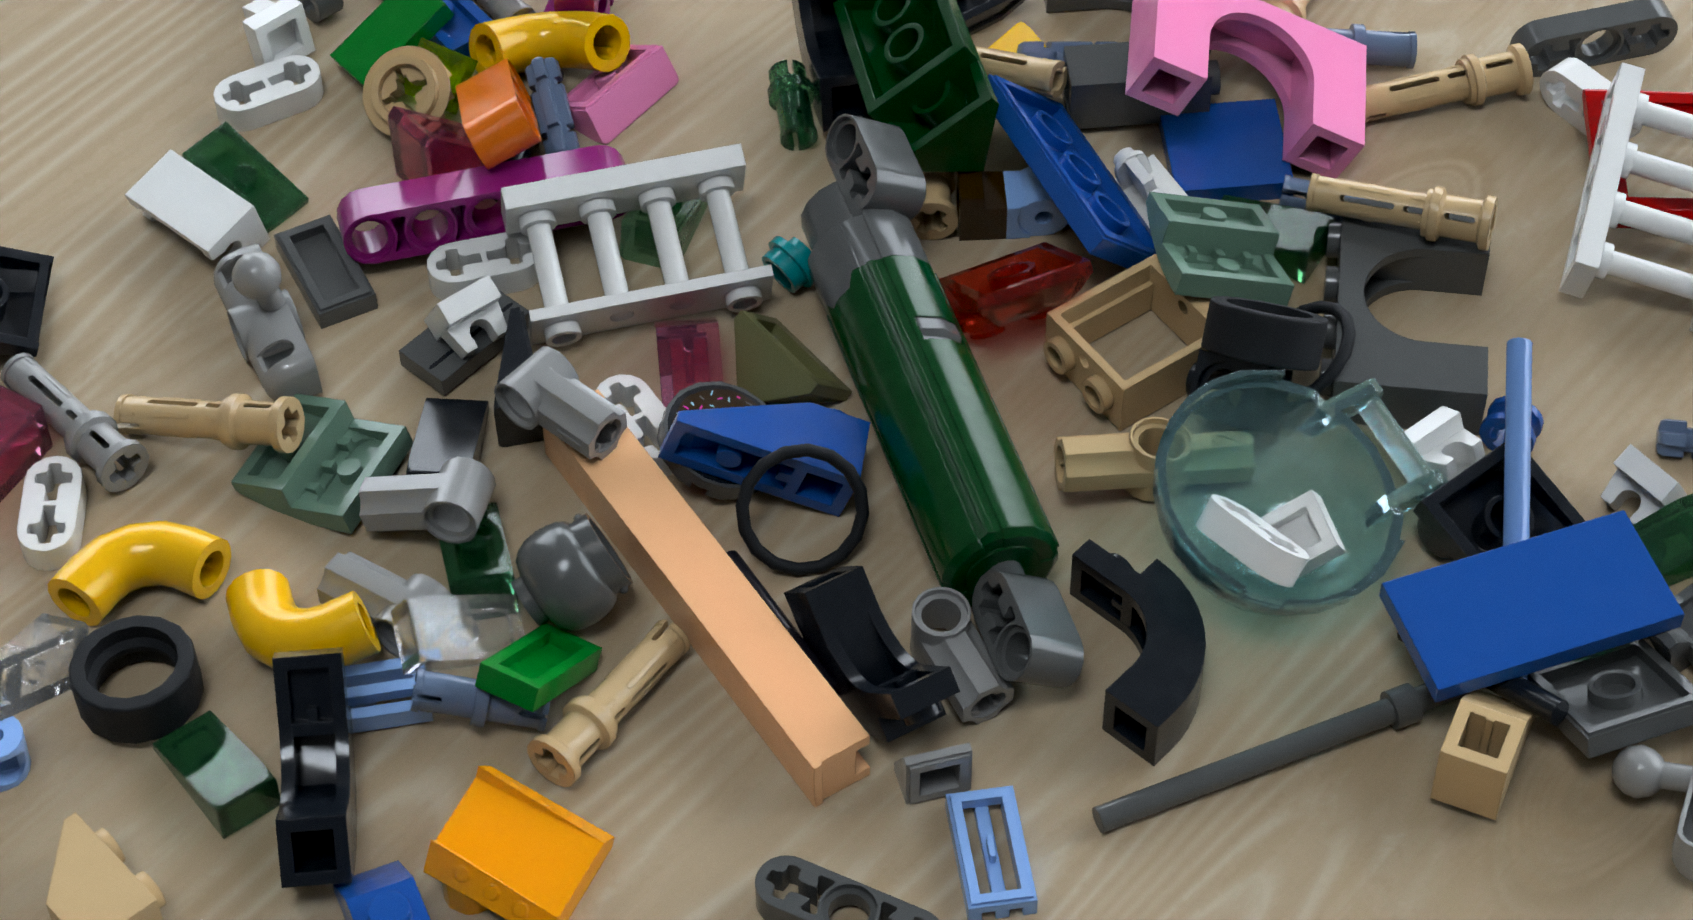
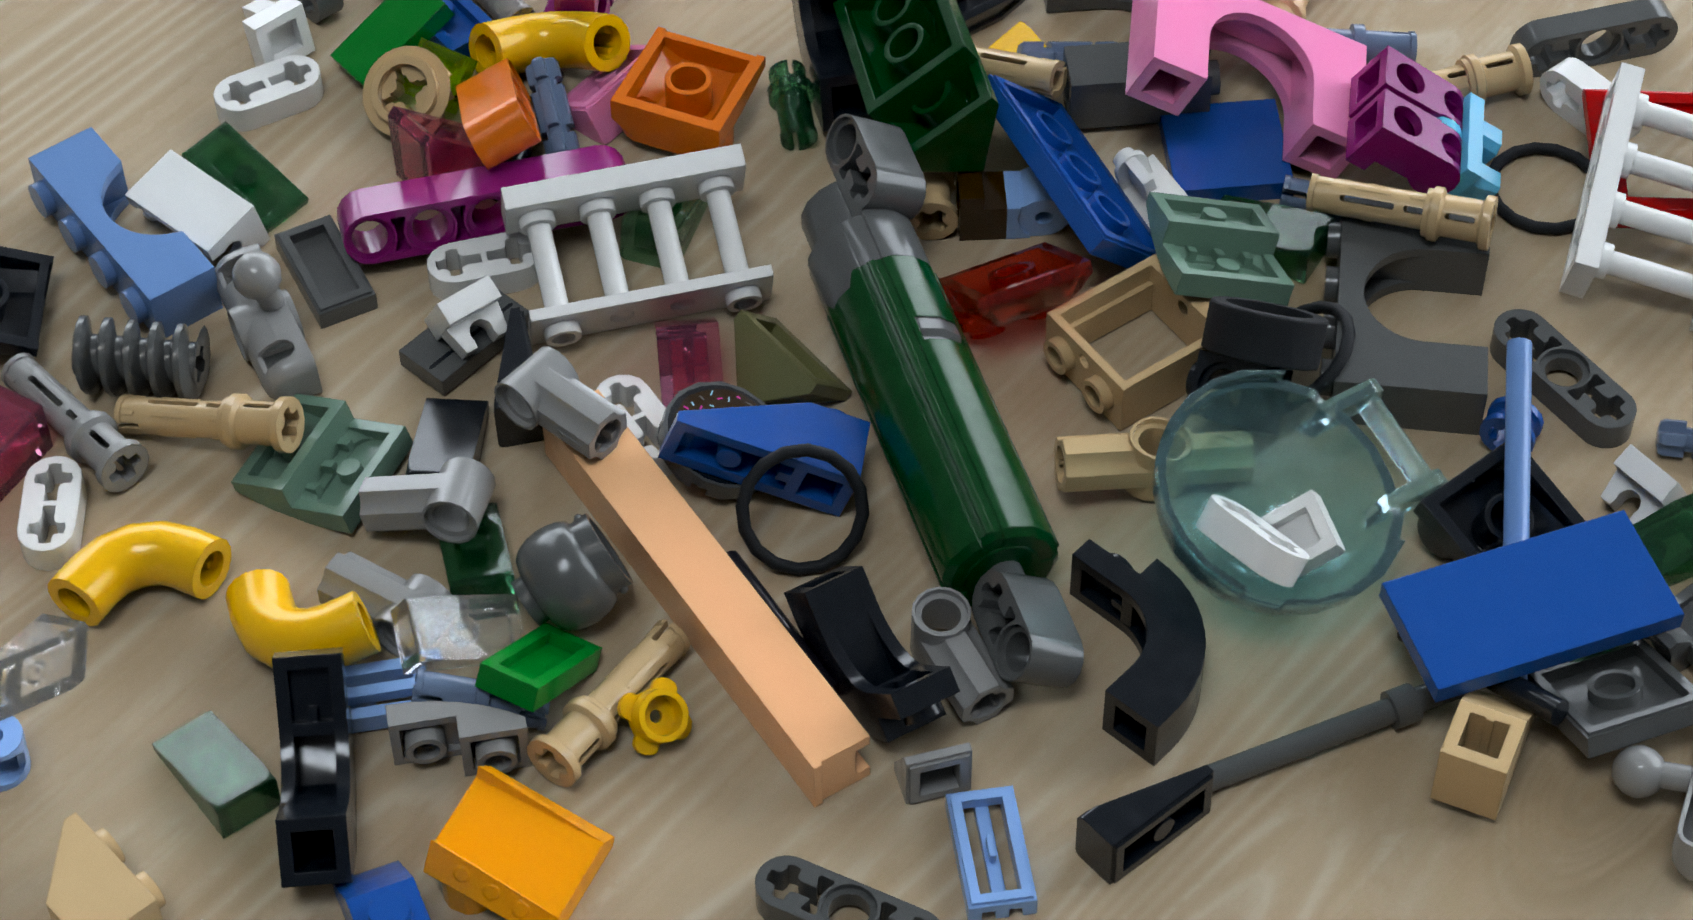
(139, 362): none -> dark grey piece
(145, 715): black tyre -> none
(154, 274): none -> medium blue arch
(447, 729): none -> light grey slope
(673, 712): none -> yellow plate
(685, 93): none -> orange slope
(789, 263): teal plate -> none
(1137, 825): none -> black slope
(1421, 128): none -> magenta hips
(1445, 442): white tile -> none
(1539, 149): none -> black piece
(1572, 402): none -> dark grey beam

